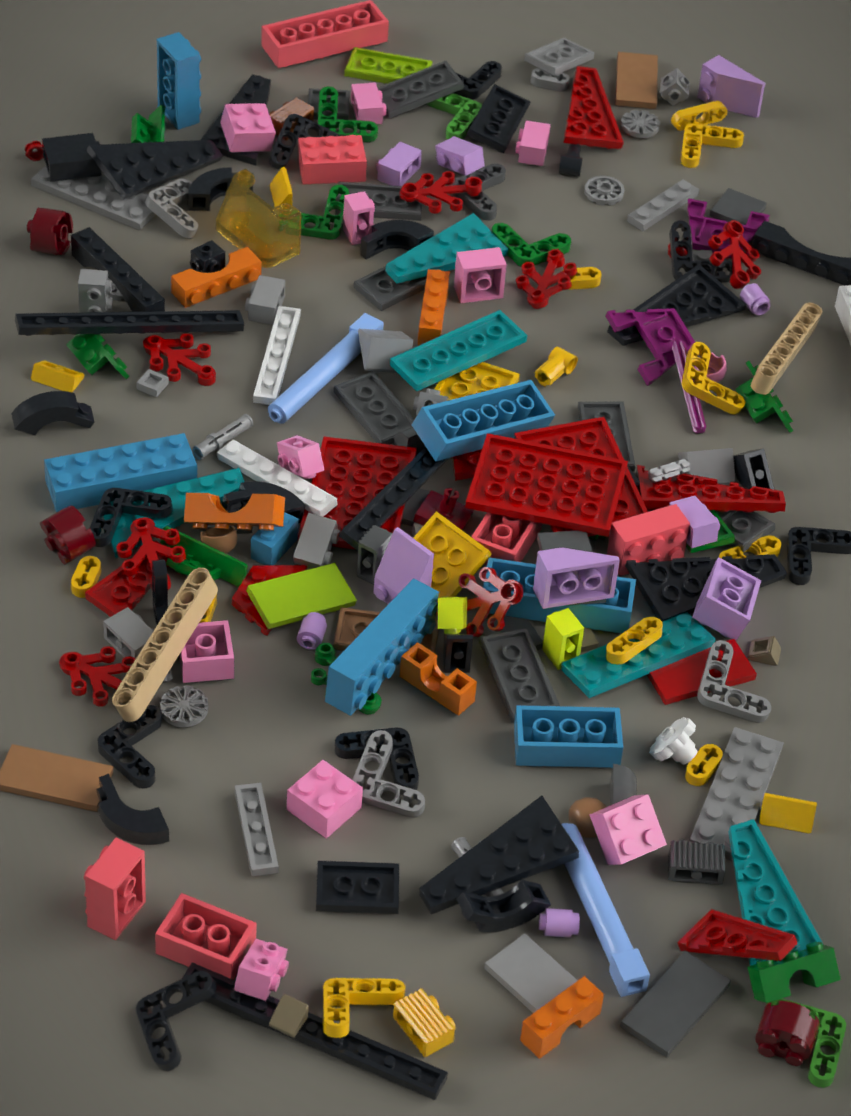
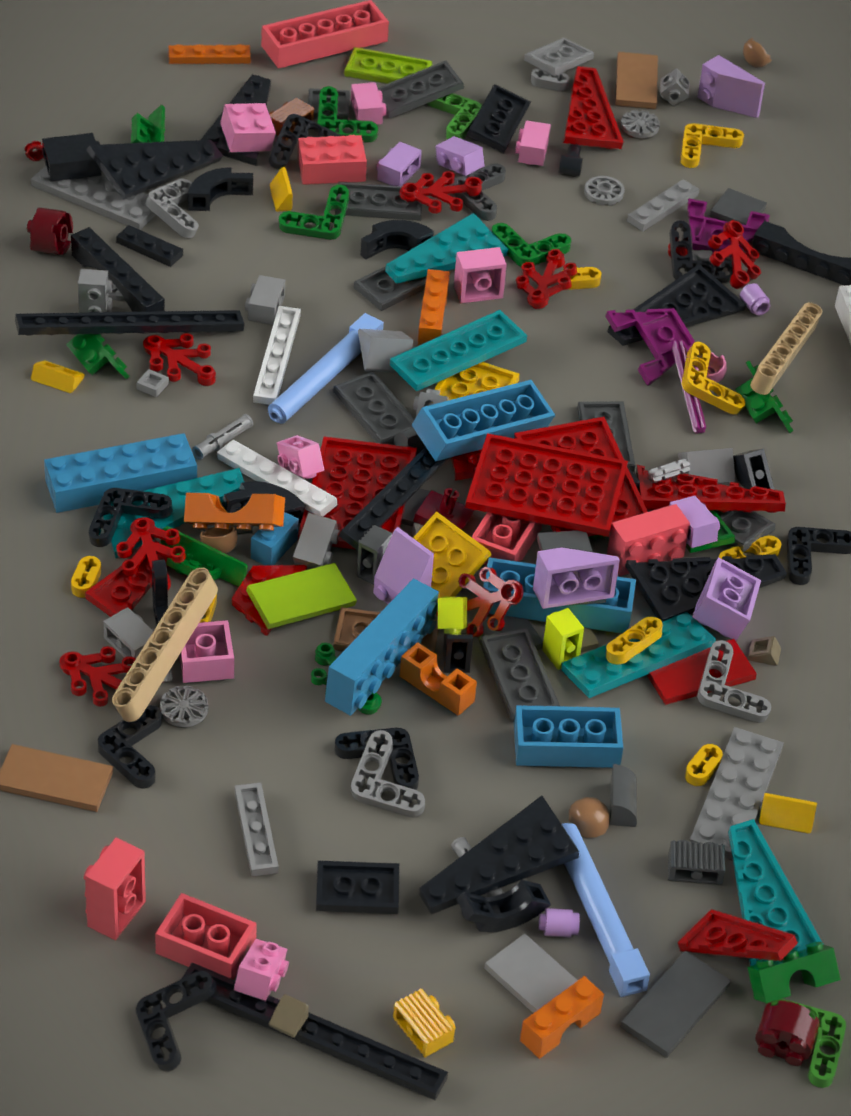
(49, 408): black arch -> none
(67, 534): dark red brick -> none
(129, 824): black arch -> none
(149, 245): none -> black plate
(178, 80): dark azure brick -> none
(194, 286): orange arch -> none
(207, 258): black brick -> none
(209, 54): none -> orange plate
(254, 224): clear yellow windscreen -> none
(312, 631): lavender brick -> none
(324, 798): bright pink brick -> none
(357, 216): bright pink brick -> none
(379, 993): yellow beam -> none
(473, 86): black beam -> none
(558, 363): yellow piece -> none
(628, 829): bright pink brick -> none
(675, 742): white plant -> none
(712, 113): yellow beam -> none
(755, 54): none -> medium nougat hair

